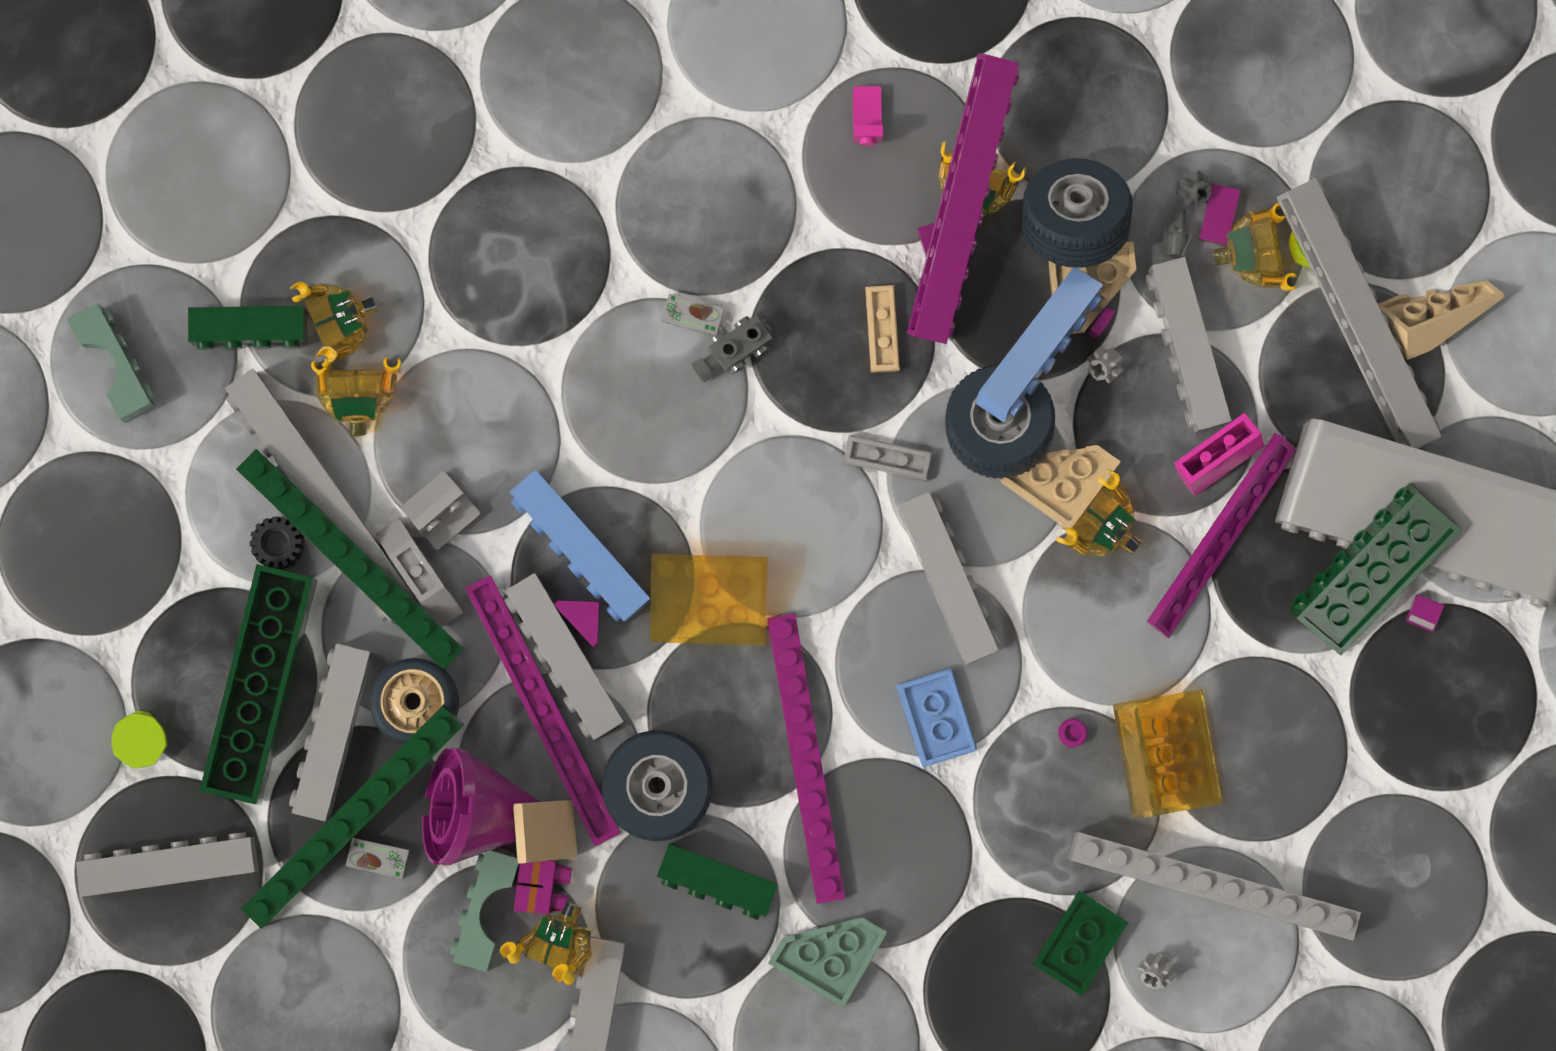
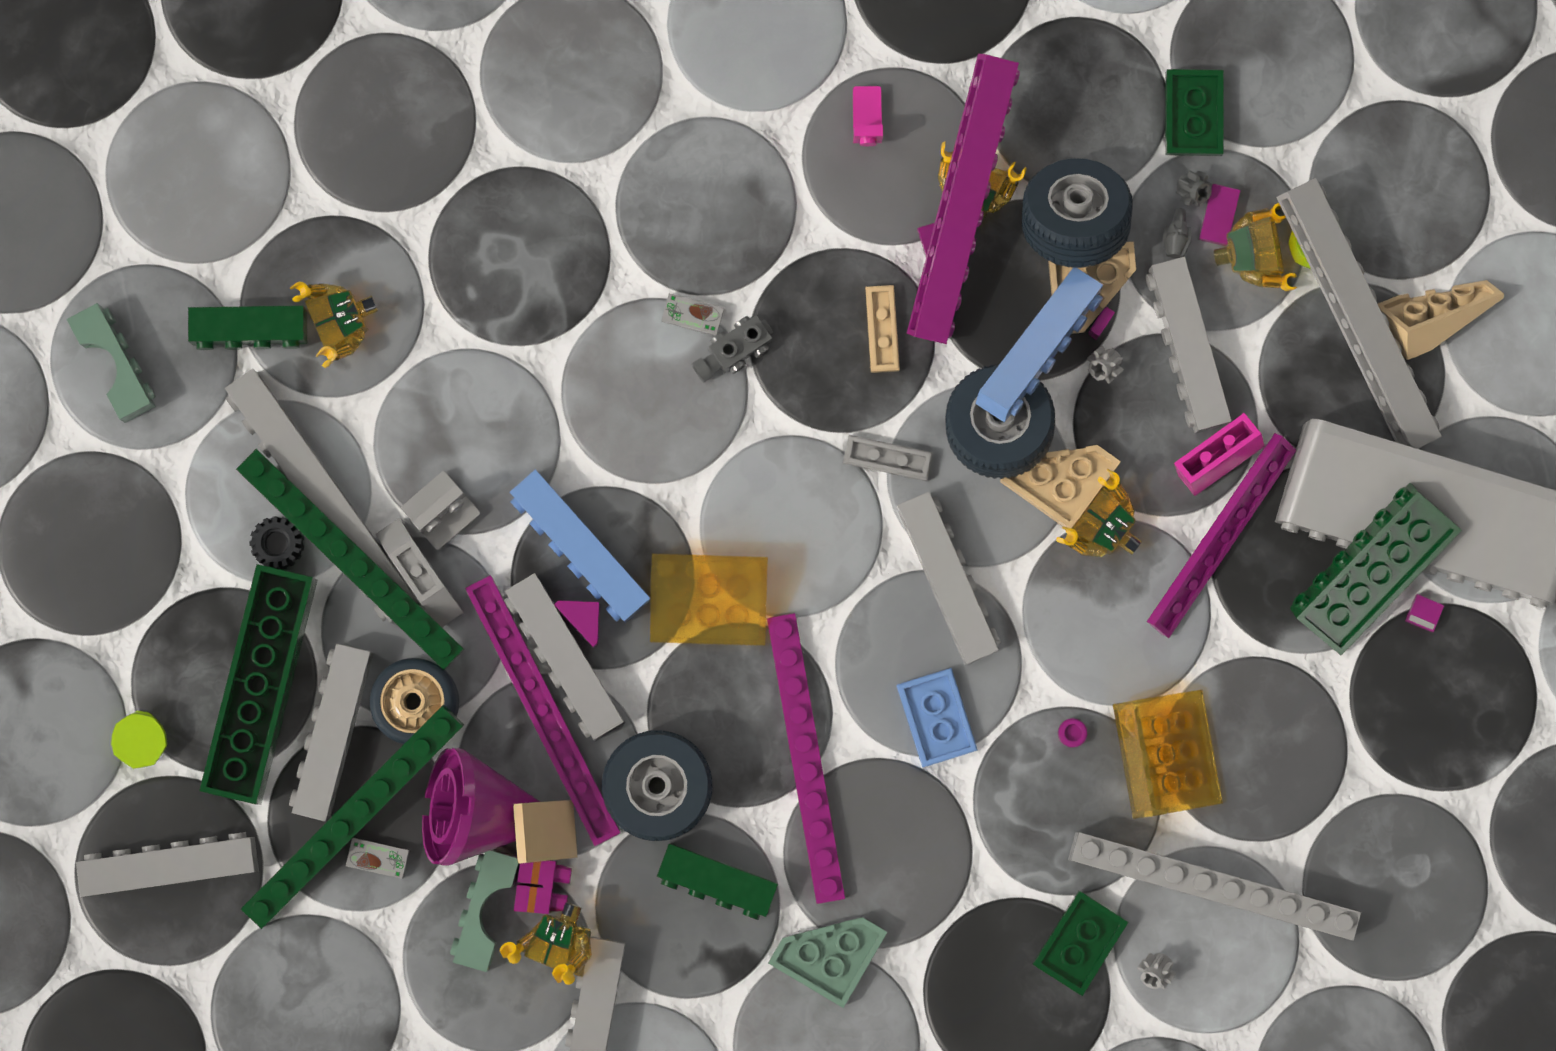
(356, 393): clear yellow torso -> none
(1194, 112): none -> dark green plate

